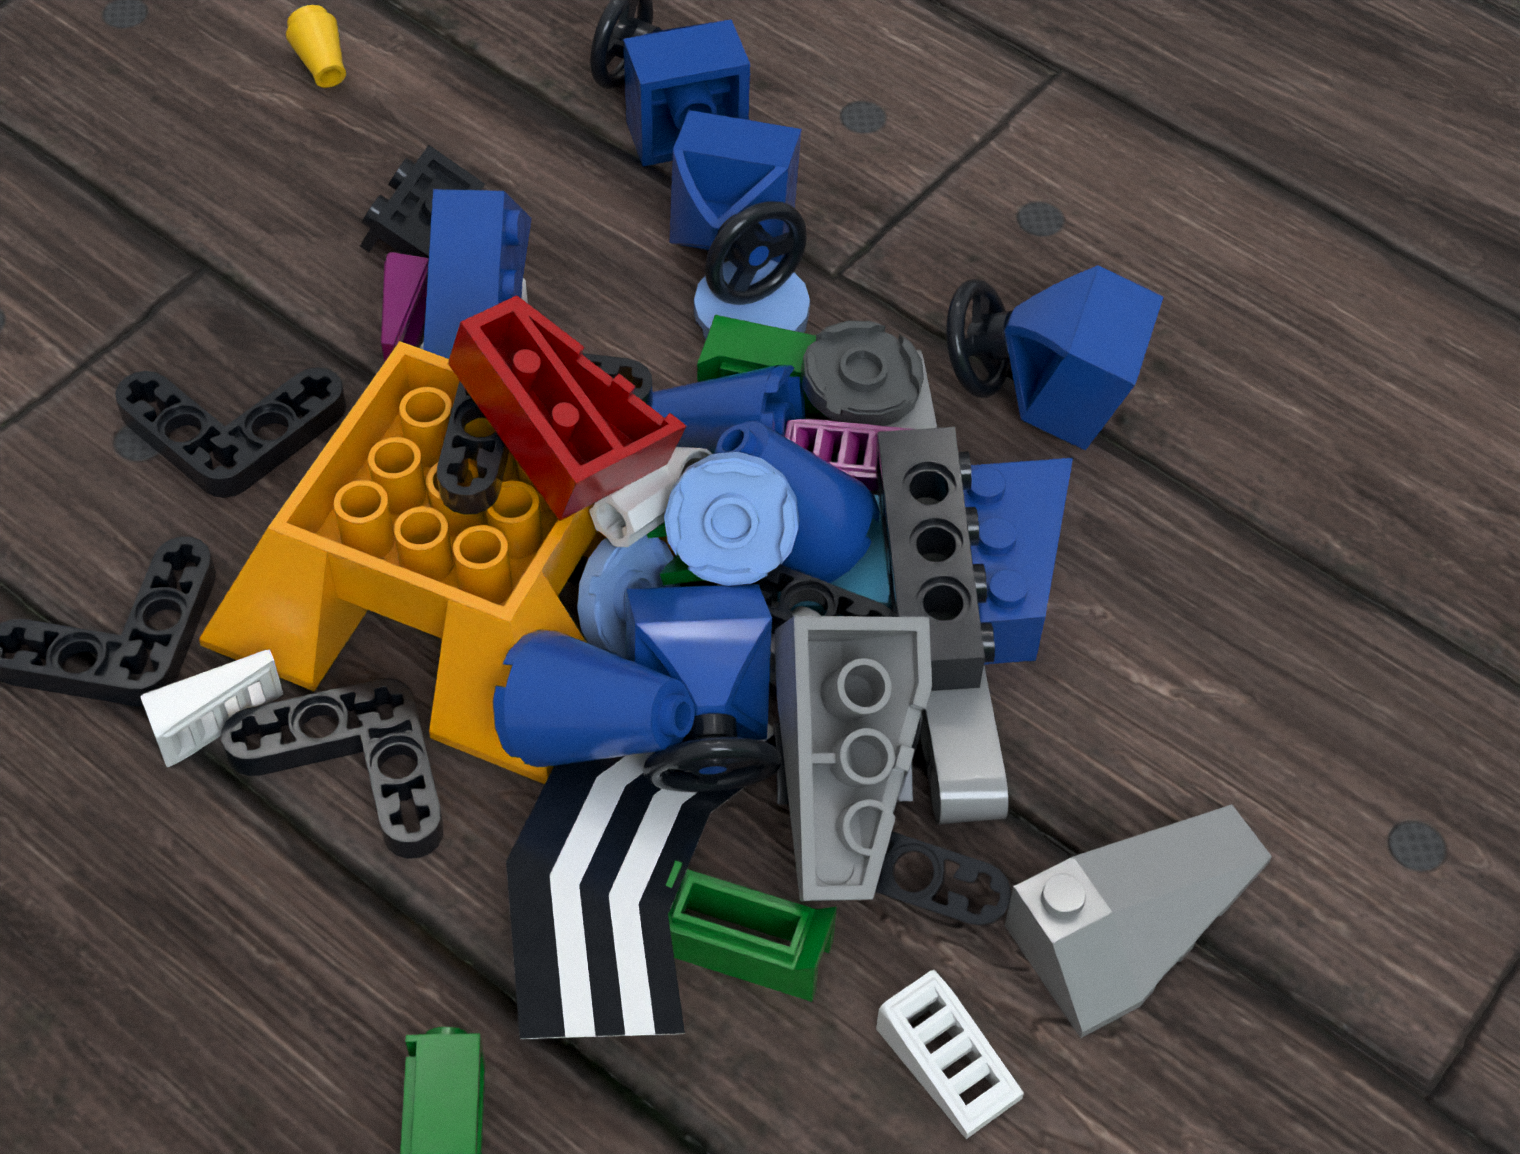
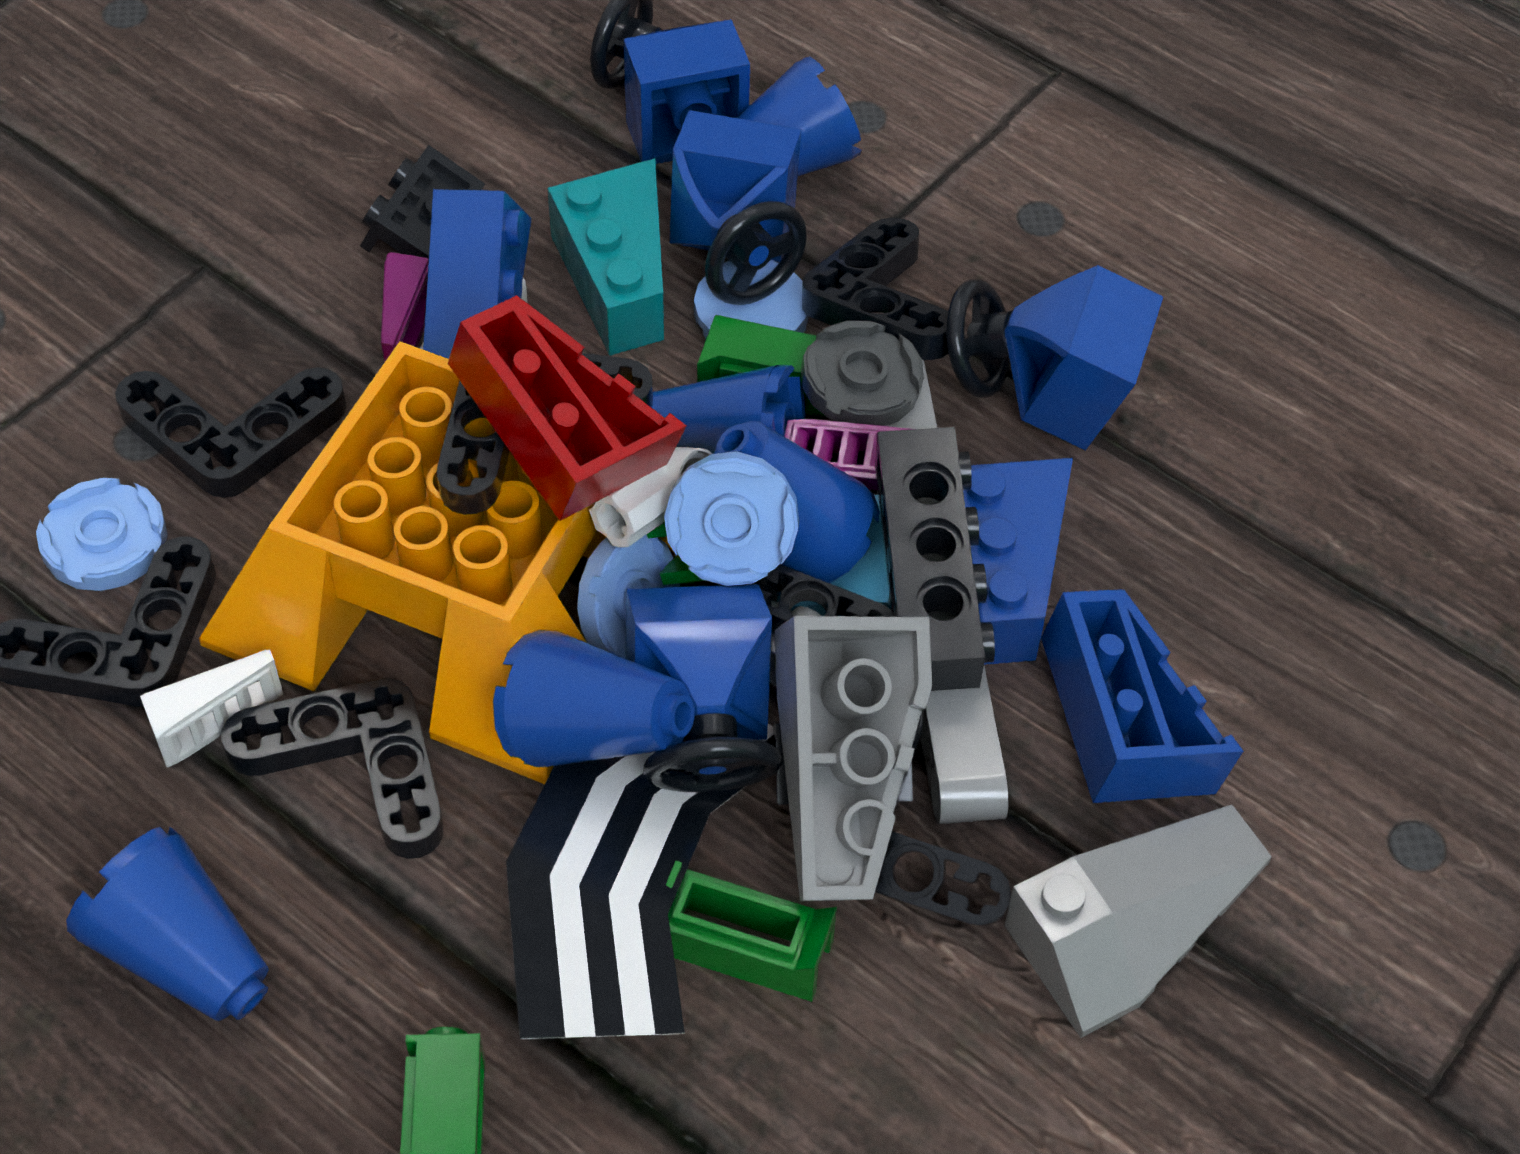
(101, 534): none -> light blue tile
(171, 927): none -> blue cone
(316, 41): yellow cone -> none
(613, 251): none -> teal wedge
(821, 113): none -> blue cone
(862, 274): none -> black beam
(948, 1015): white slope -> none
(1127, 707): none -> blue wedge

